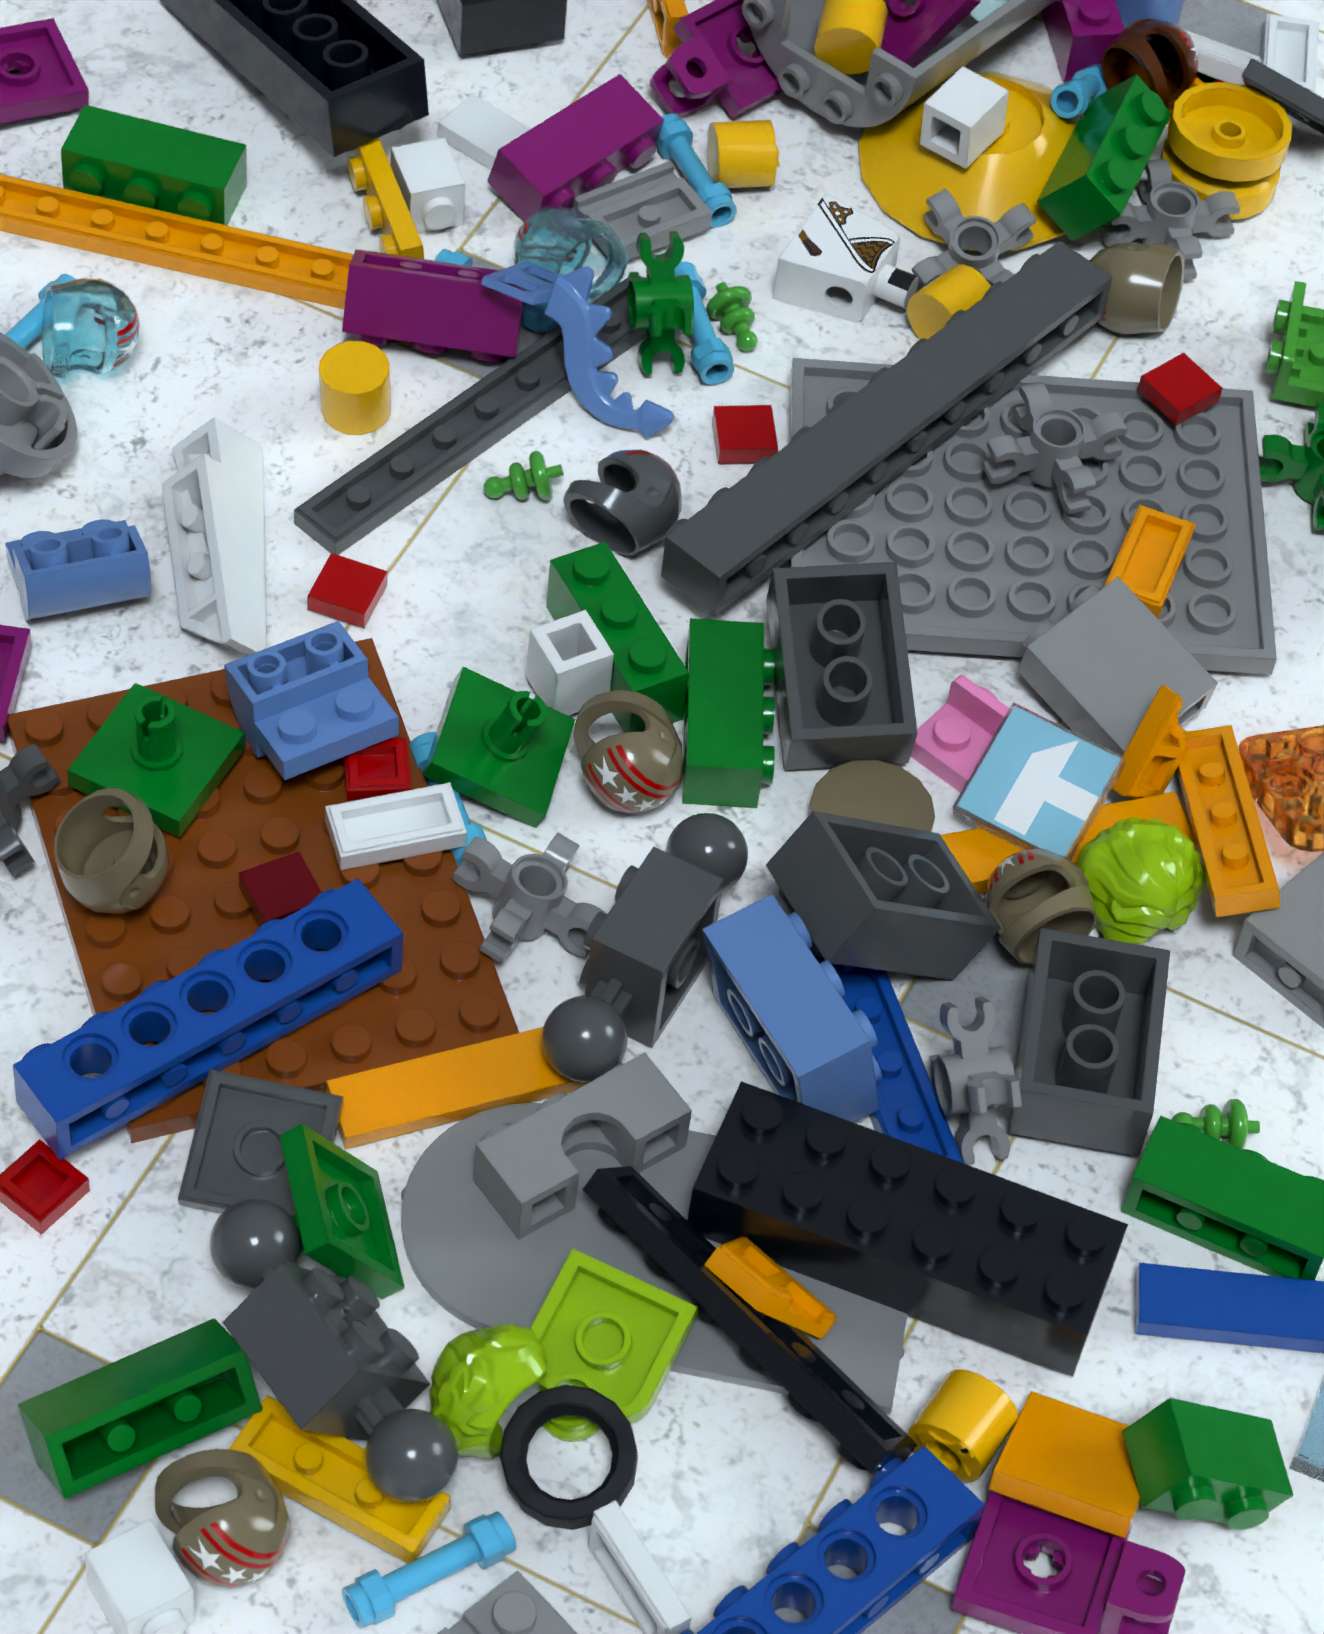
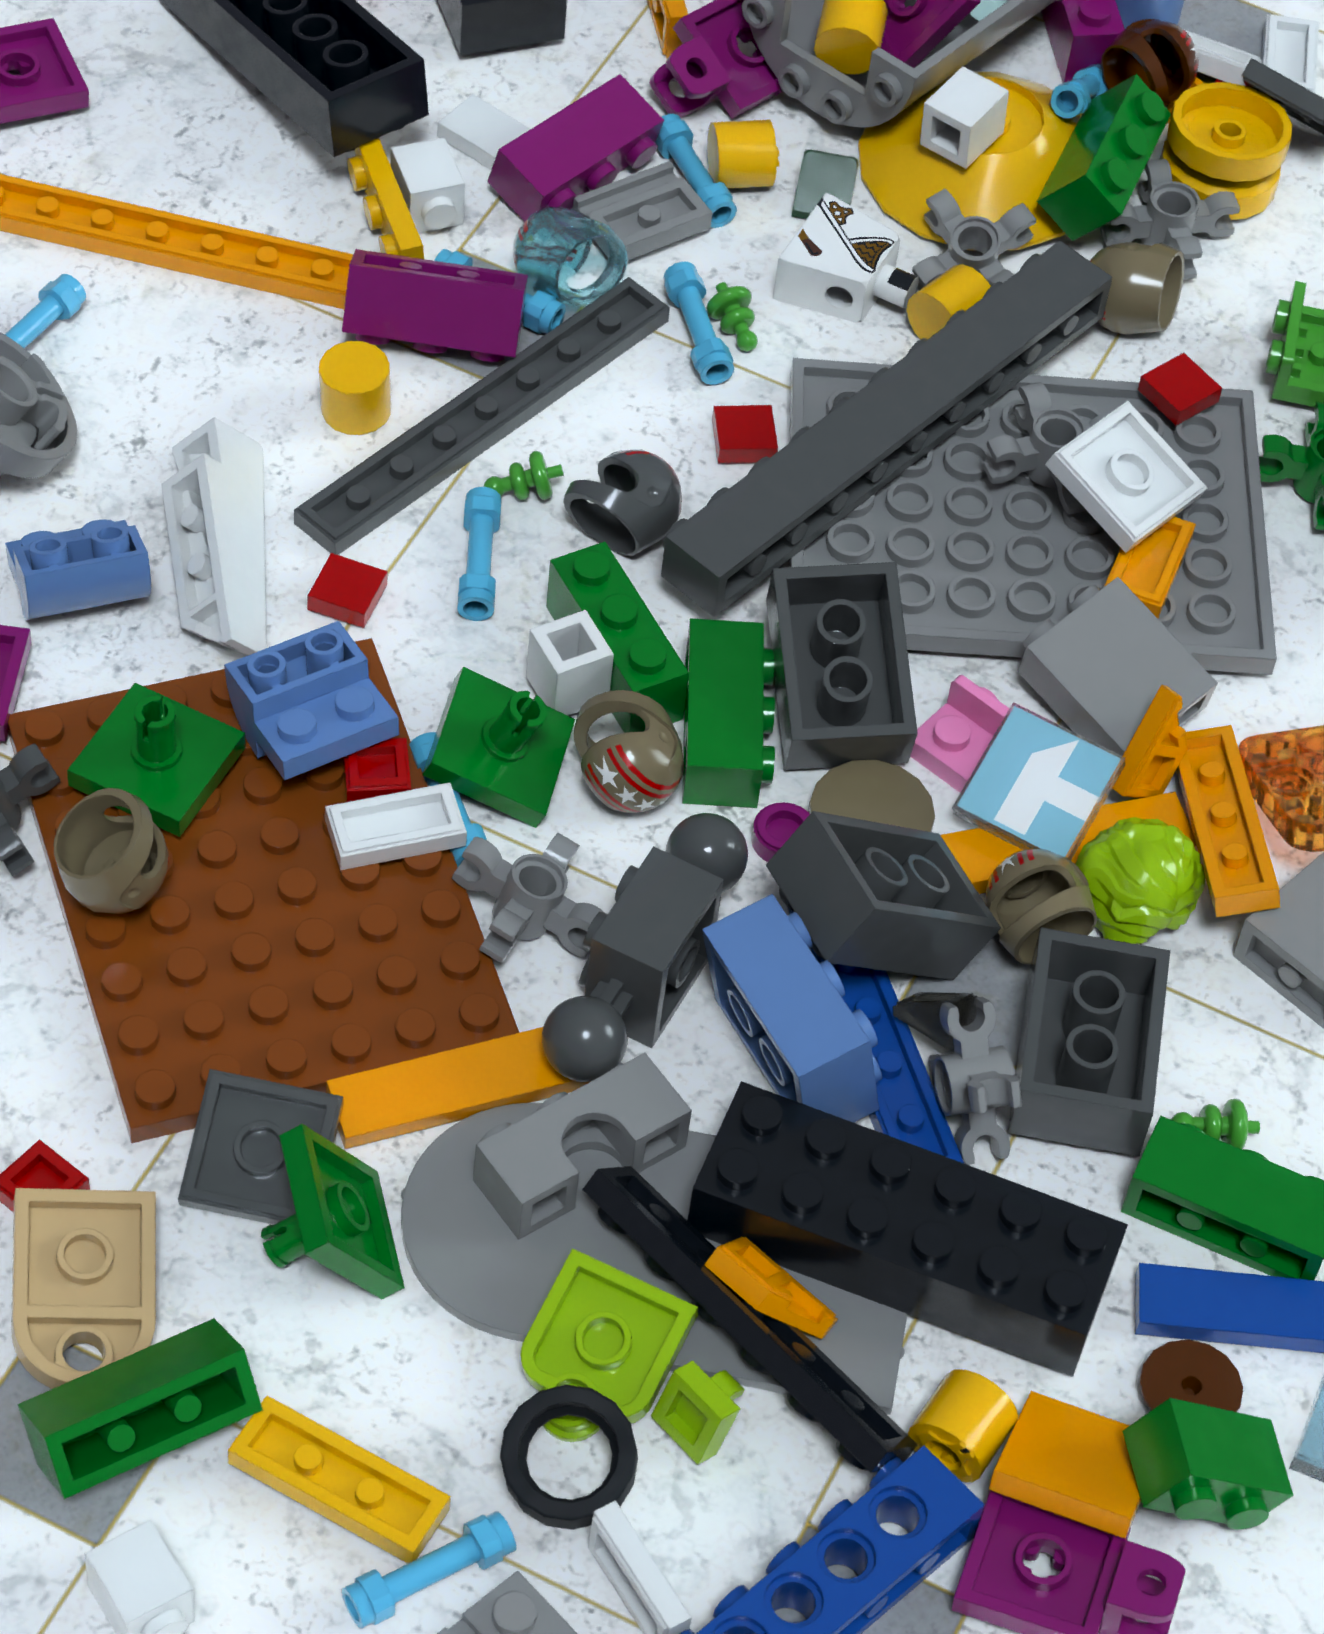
(81, 1276): none -> tan tile
(87, 327): clear light blue helmet -> none
(154, 165): green brick -> none
(227, 1541): dark tan helmet -> none
(250, 1014): blue brick -> none
(278, 887): dark red tile -> none
(330, 1353): dark grey brick -> none
(477, 587): none -> medium azure bar
(478, 1381): lime hair -> none
(581, 347): medium blue piece -> none
(660, 302): green pin -> none
(698, 1409): none -> lime tile
(775, 826): none -> magenta tile
(823, 174): none -> slope
(923, 1013): none -> clear smoke slope
(1126, 476): none -> white tile
(1191, 1374): none -> reddish brown piece

